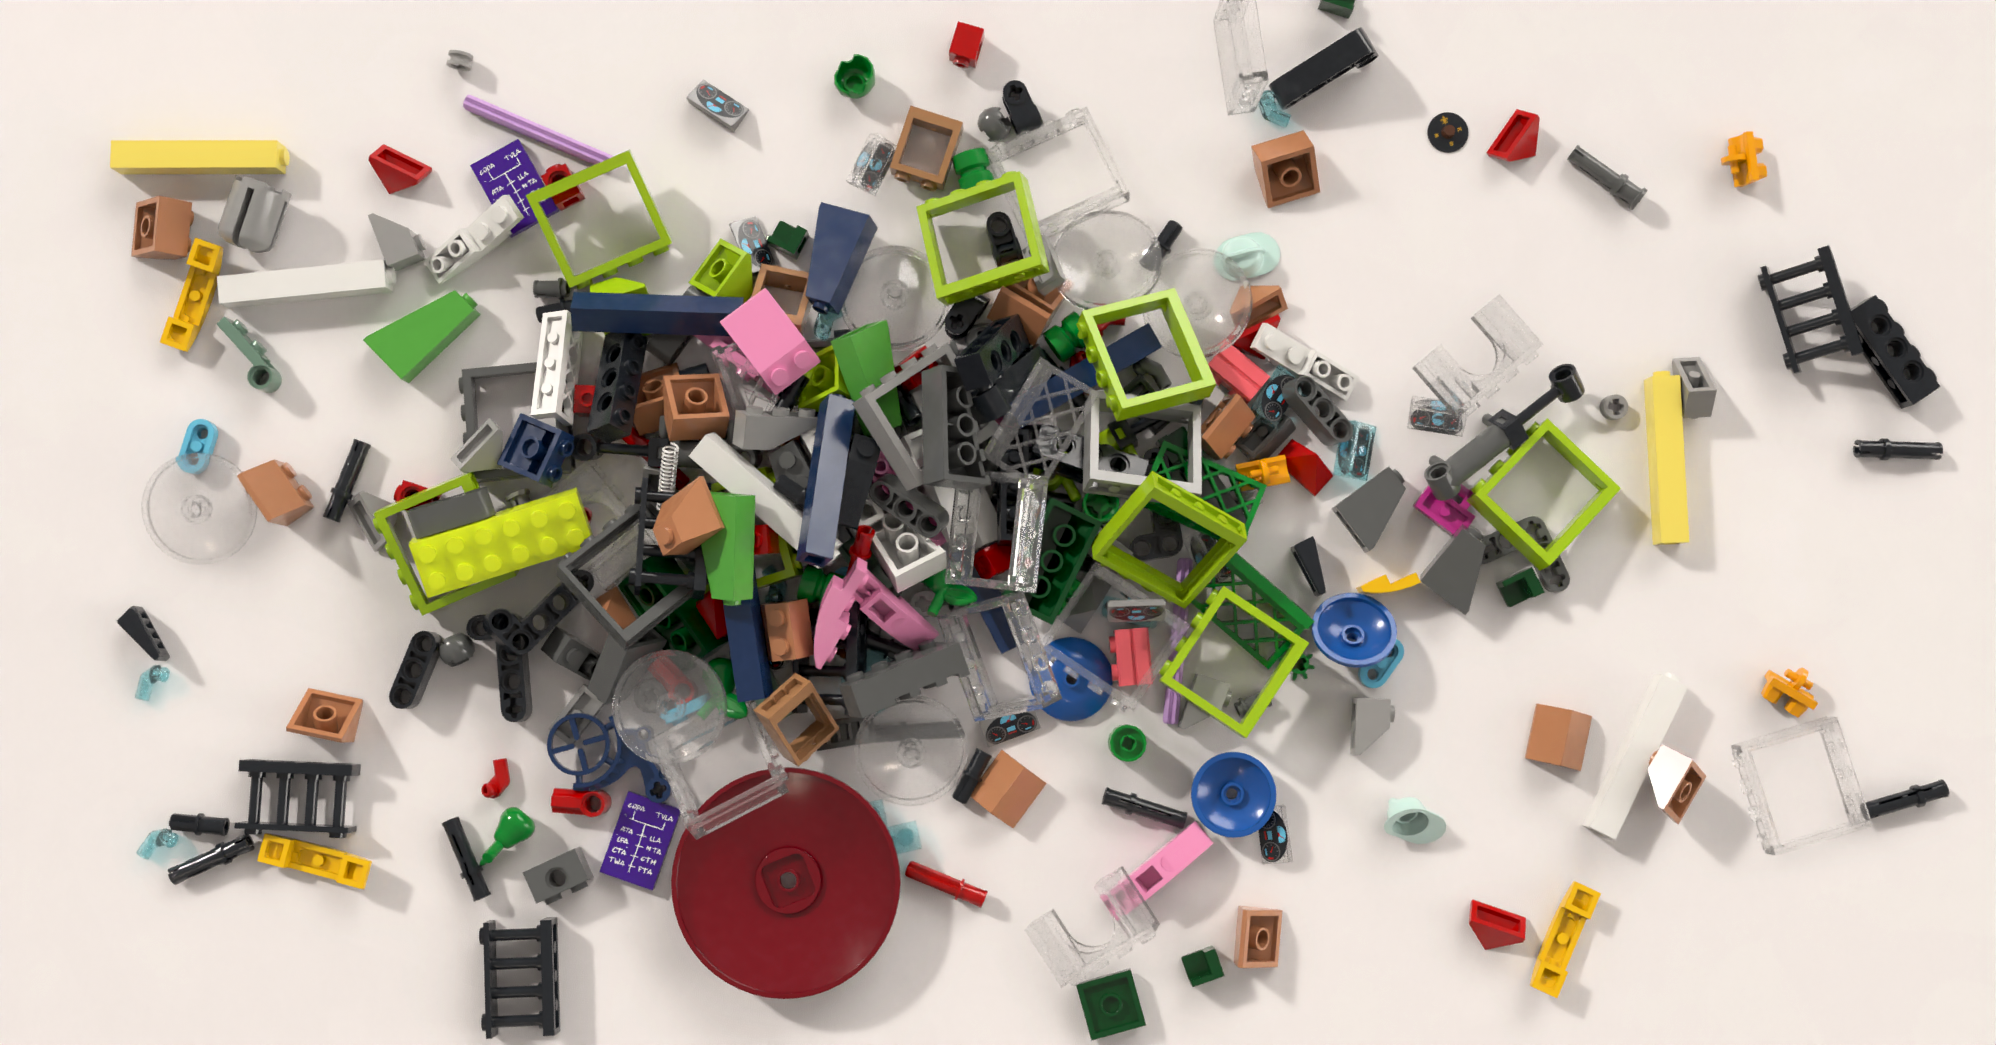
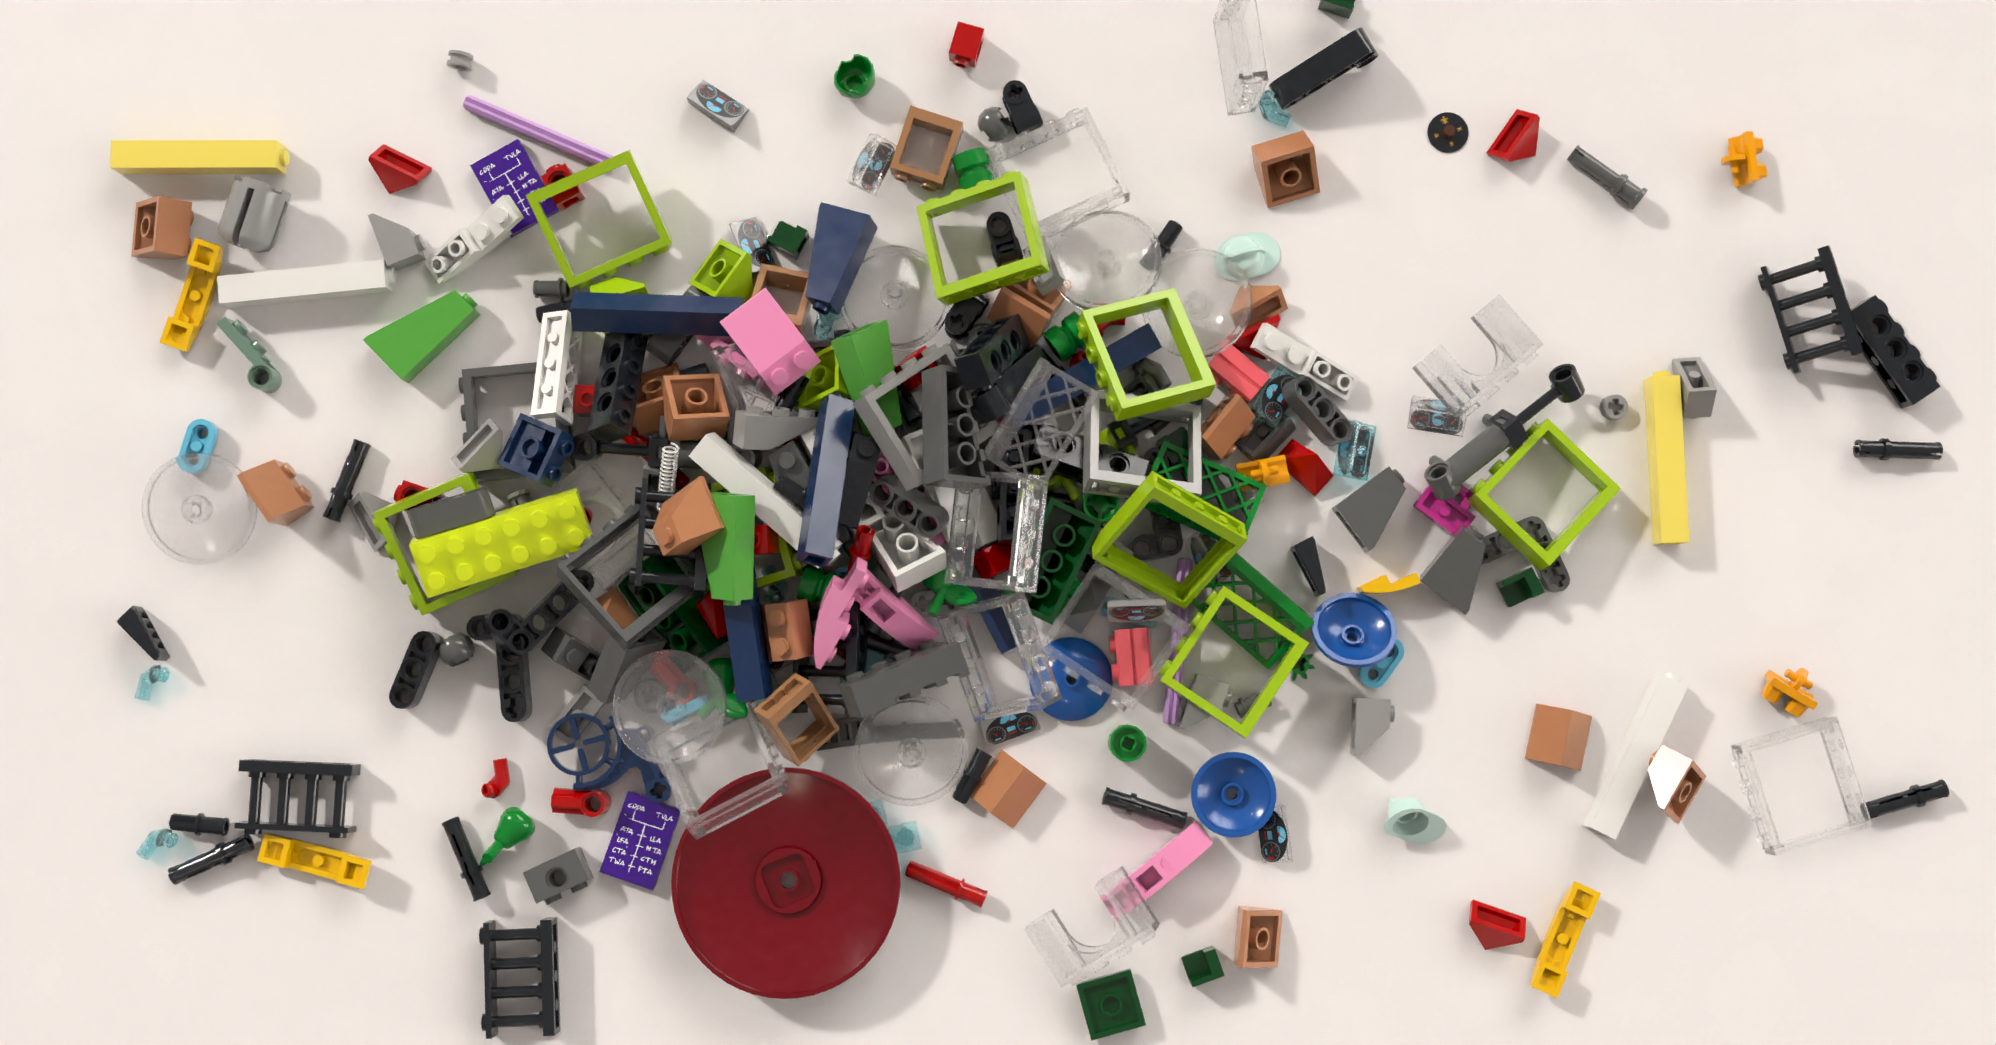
(327, 716): nougat slope -> none

